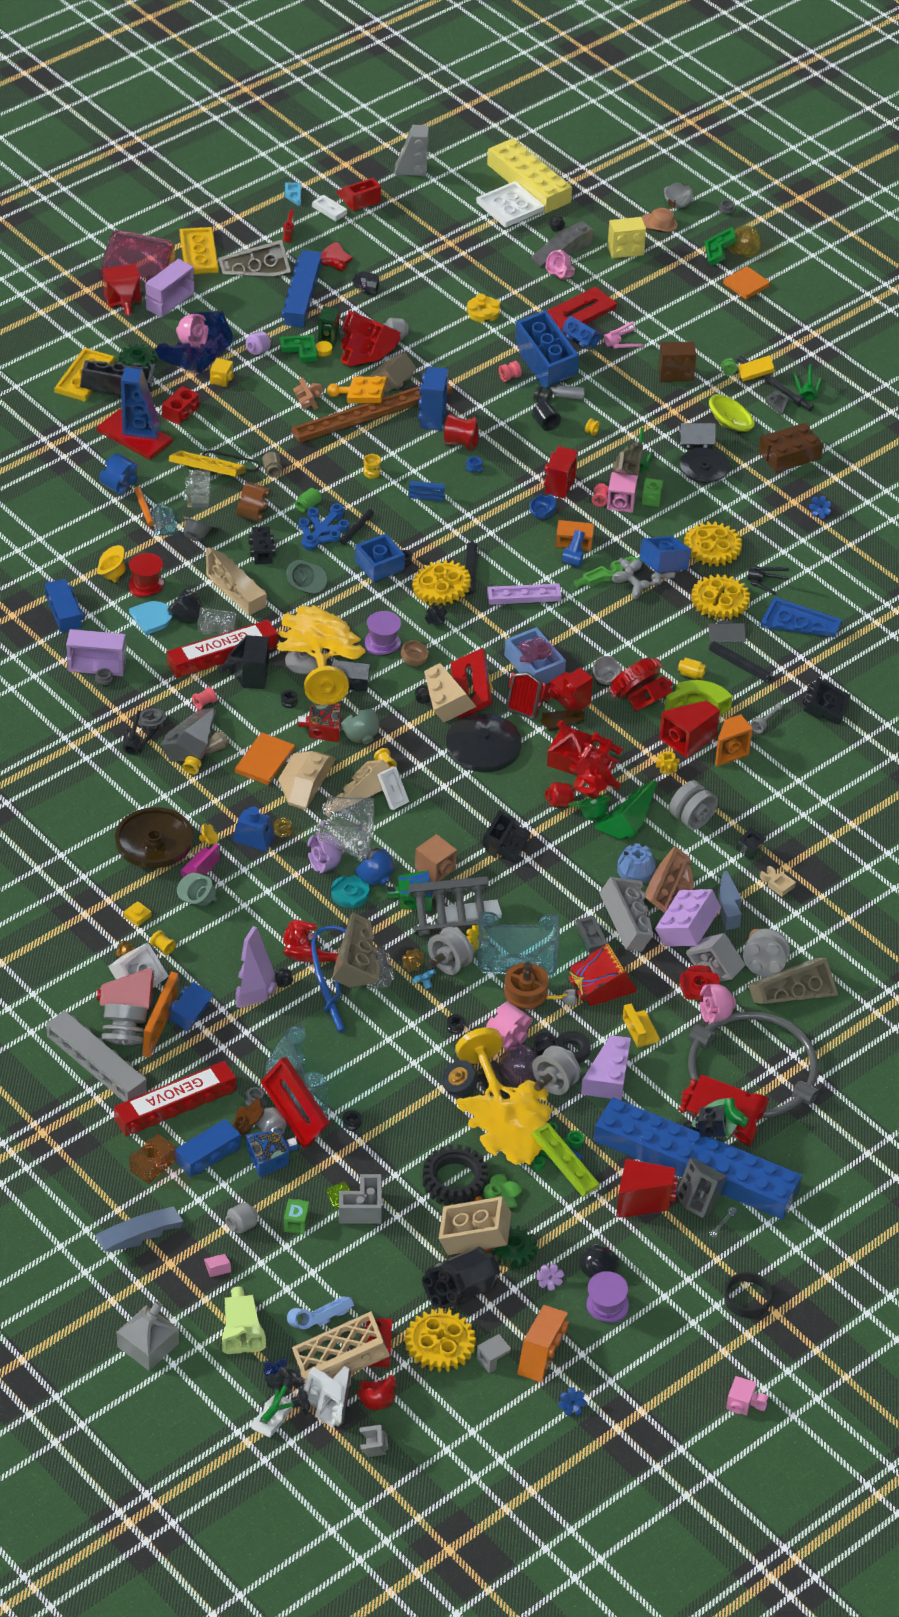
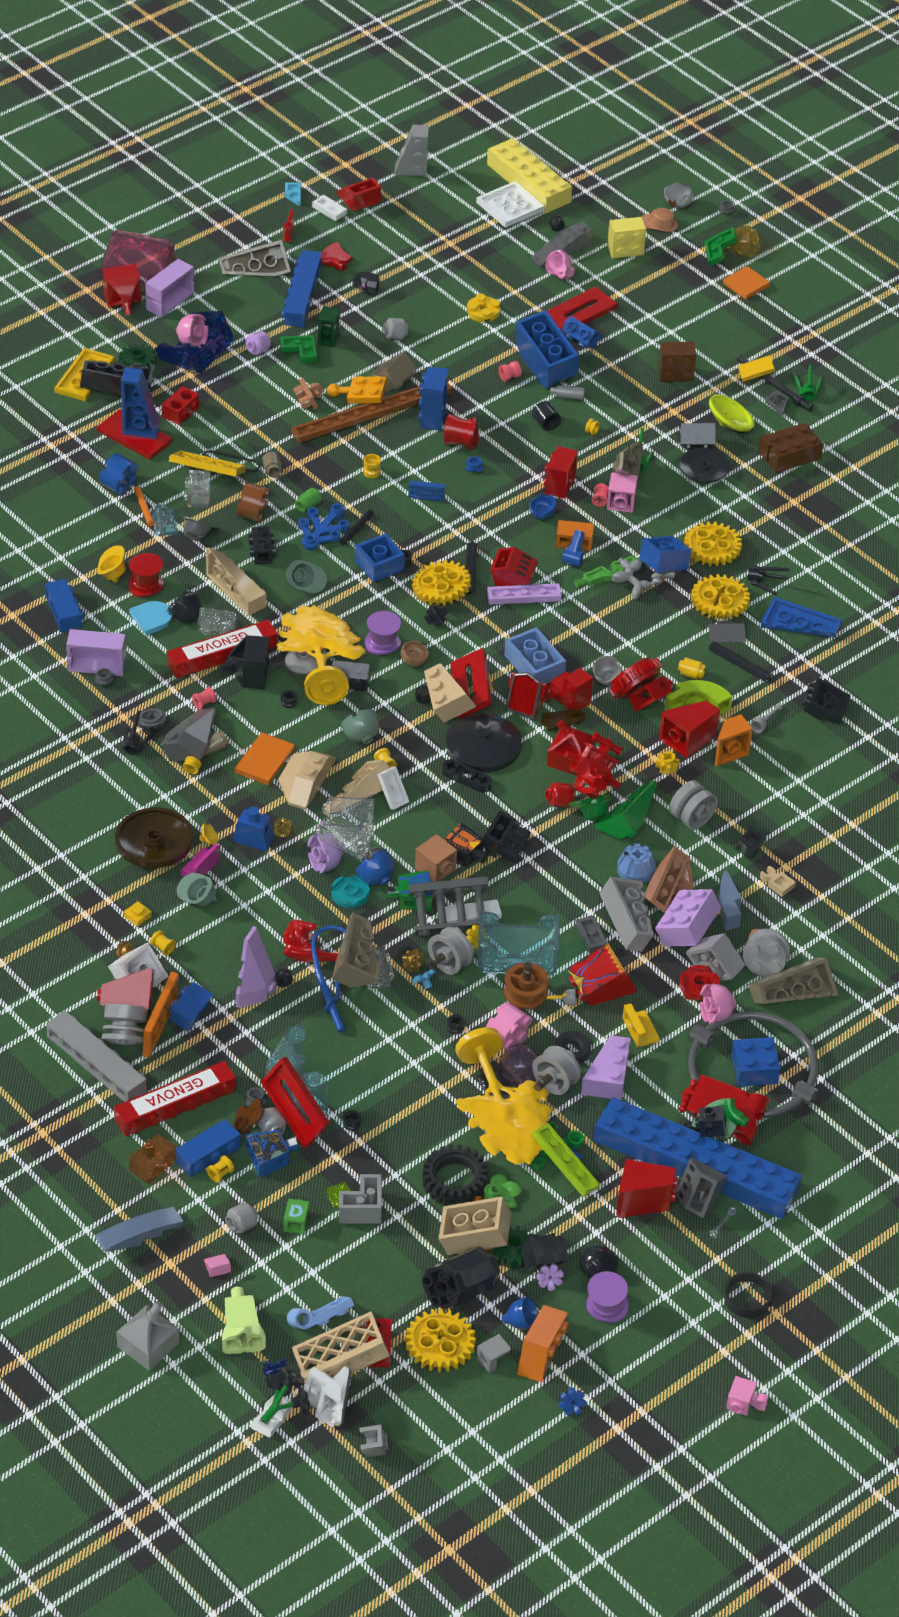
(199, 249): yellow tile -> none
(220, 1169): none -> yellow bush
(221, 372): yellow brick -> none
(322, 722): torso -> none
(323, 348): yellow tile -> none
(366, 340): red brick -> none
(377, 1394): red hair -> none
(454, 770): none -> black beam
(459, 1078): black wheel -> none
(468, 845): none -> torso
(512, 567): none -> red slope
(521, 1314): none -> blue helmet
(534, 649): clear pink plate -> none
(542, 394): pearl dark grey wheel -> none
(543, 1041): black wheel -> none
(544, 1251): none -> black brick
(614, 337): bright pink plant -> none
(652, 492): bright green brick -> none
(733, 367): bright green bush -> none
(755, 1062): none -> blue brick
(820, 507): blue plant -> none

